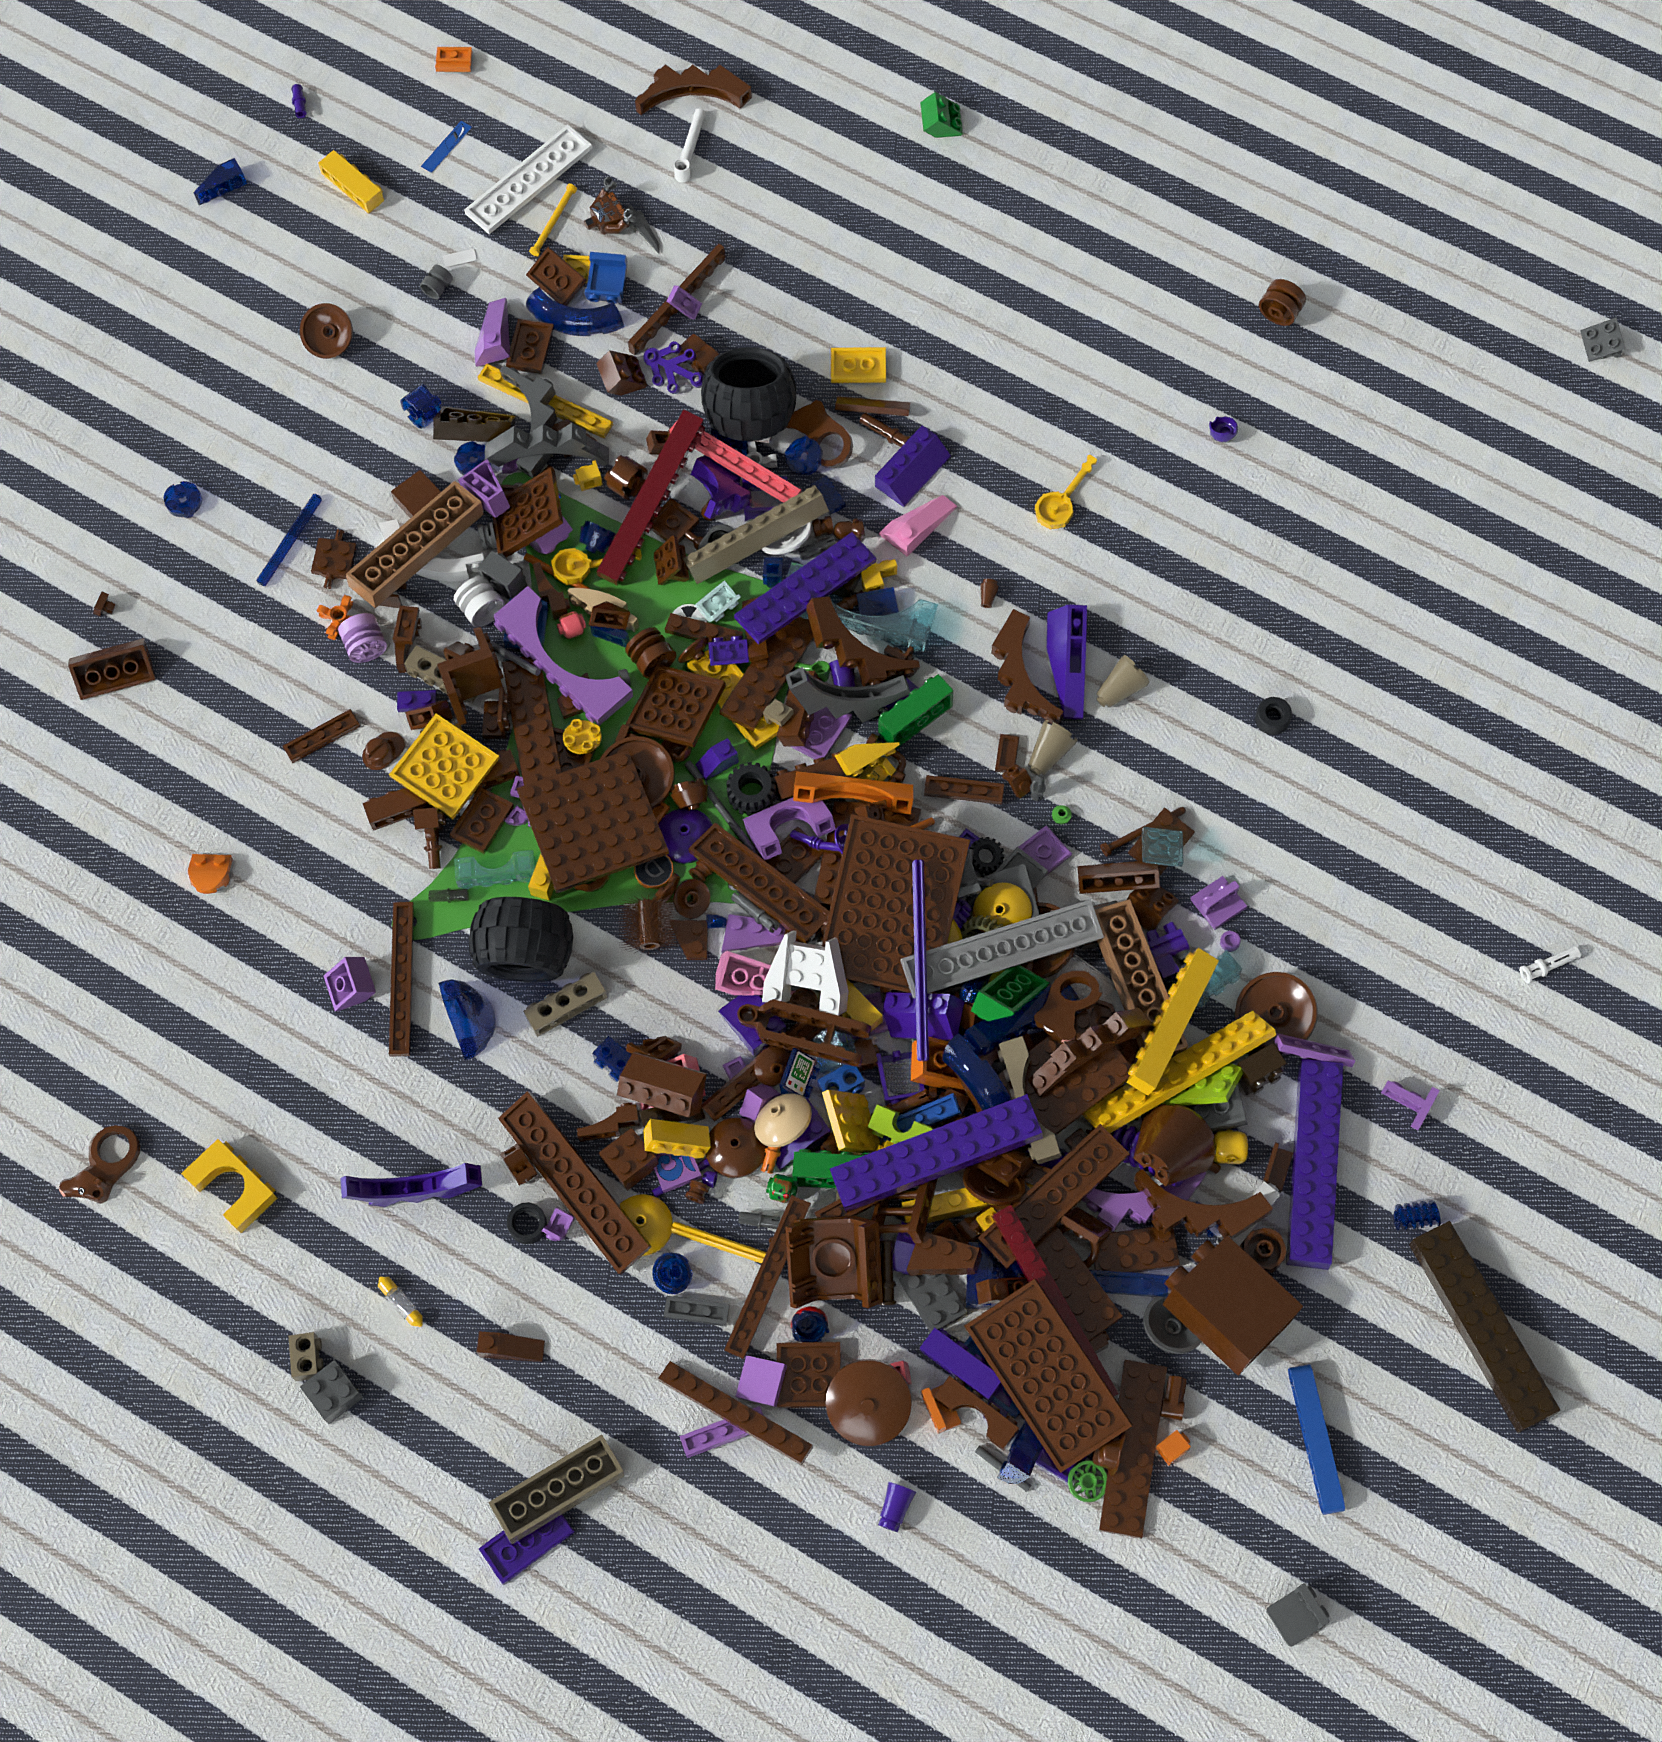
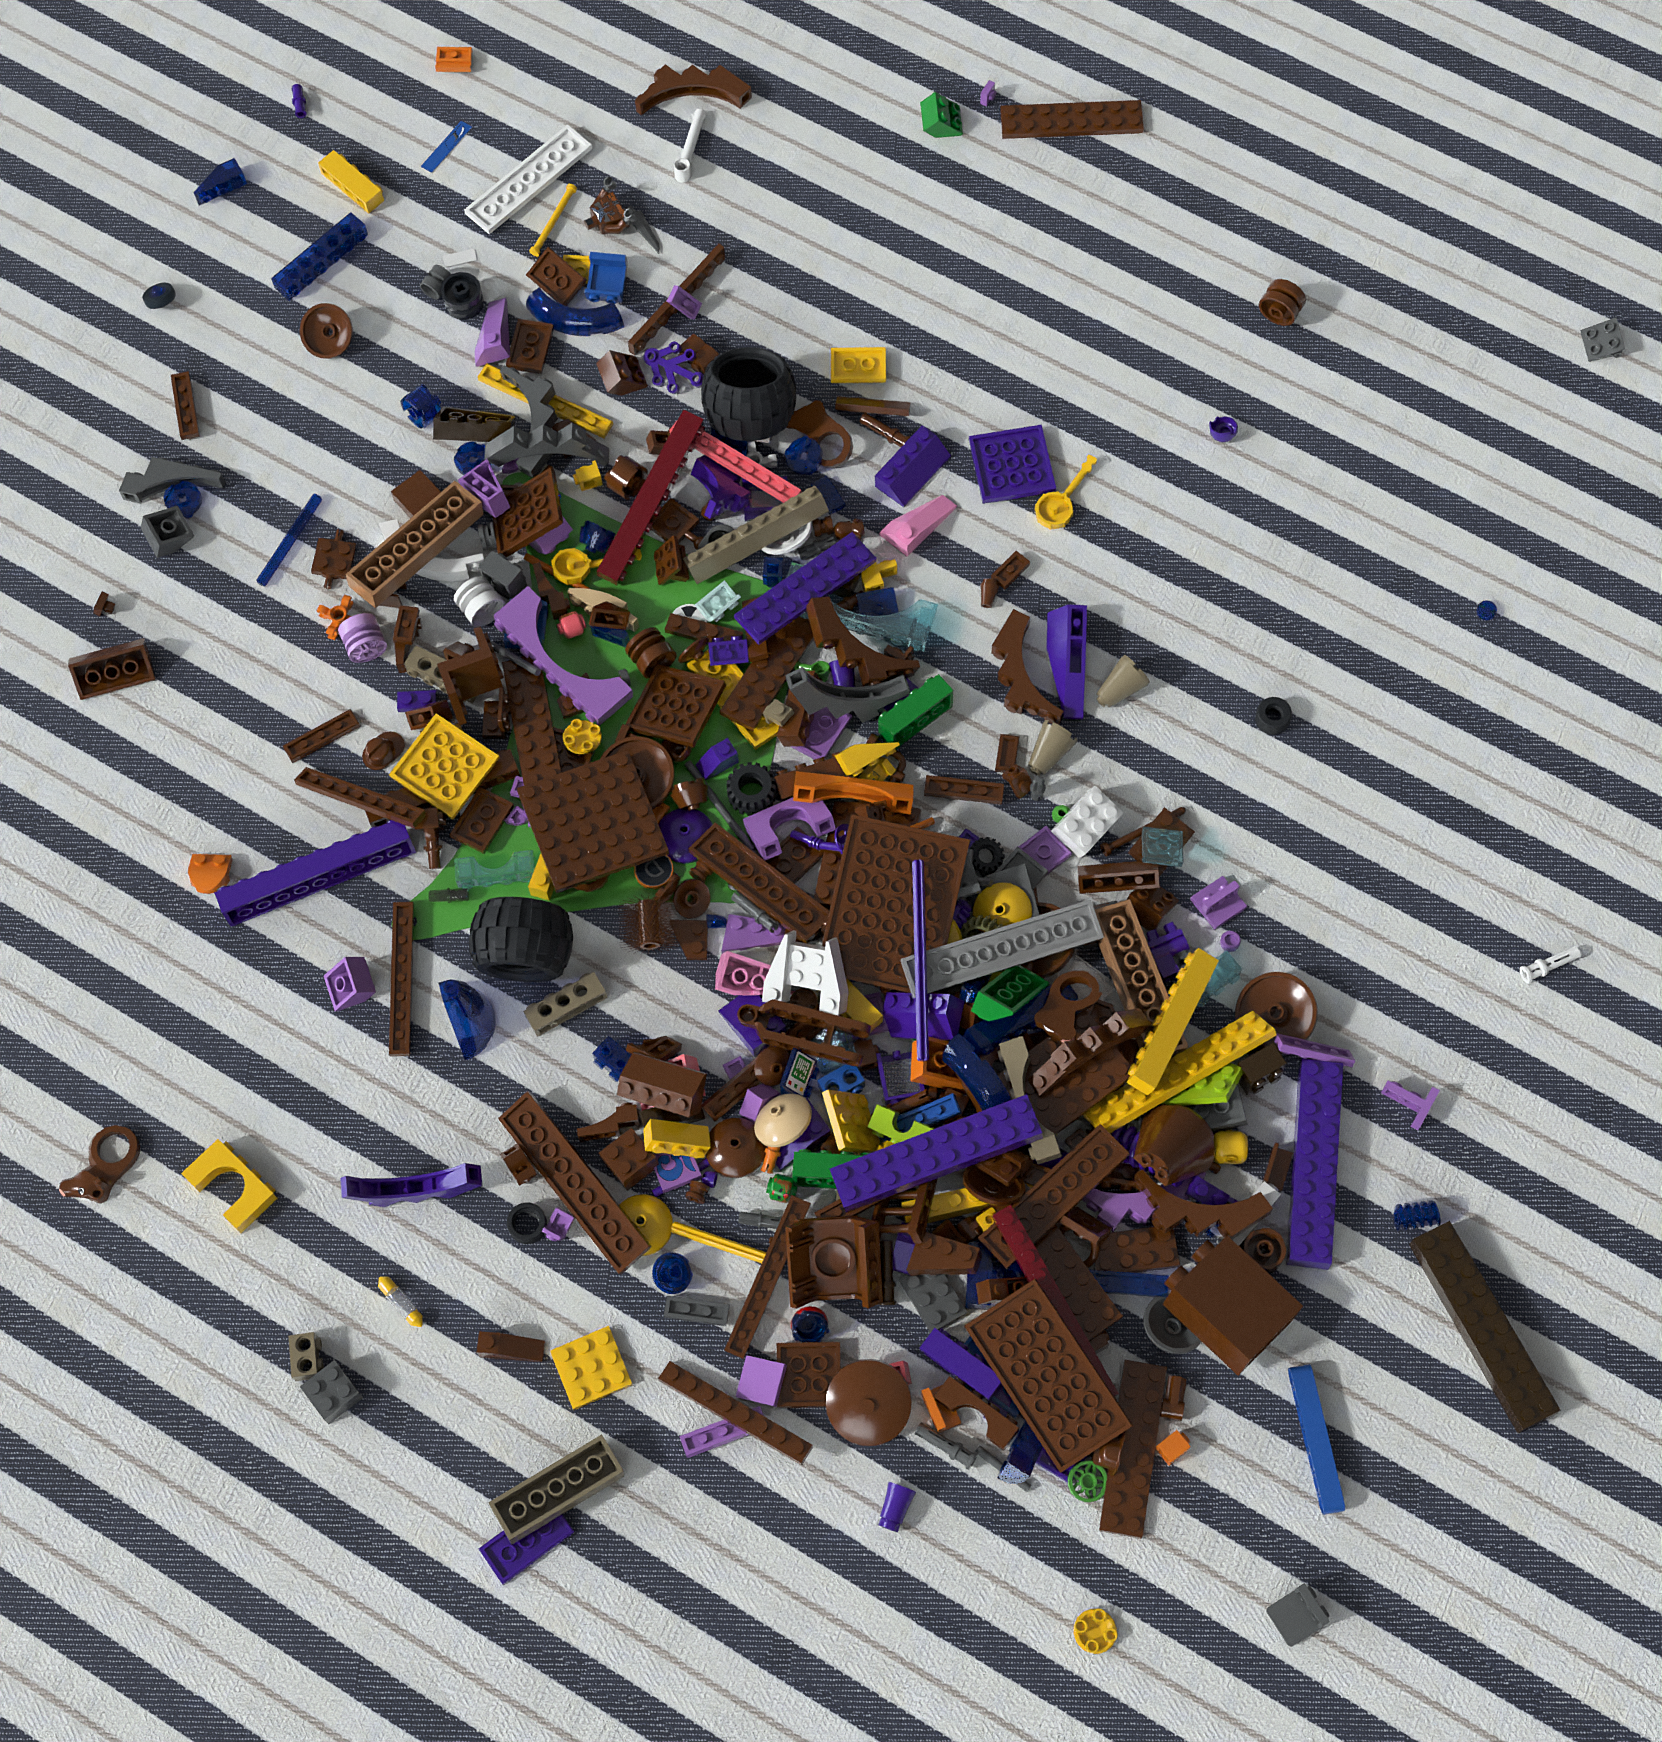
(159, 295): none -> black wheel
(164, 473): none -> dark grey arch
(166, 531): none -> dark grey slope
(185, 405): none -> reddish brown plate
(314, 872): none -> dark purple brick
(319, 256): none -> clear blue brick
(360, 797): none -> reddish brown plate
(462, 295): none -> black wheel
(591, 1367): none -> yellow plate
(955, 1450): none -> dark grey pin
(988, 93): none -> medium lavender plate
(1010, 570): none -> reddish brown plate
(1012, 464): none -> dark purple plate
(1071, 119): none -> reddish brown plate
(1087, 821): none -> white brick
(1095, 1631): none -> yellow dish
(1121, 1178): none -> reddish brown bracket
(1207, 1193): none -> dark purple hinge
(1486, 610): none -> clear blue tile

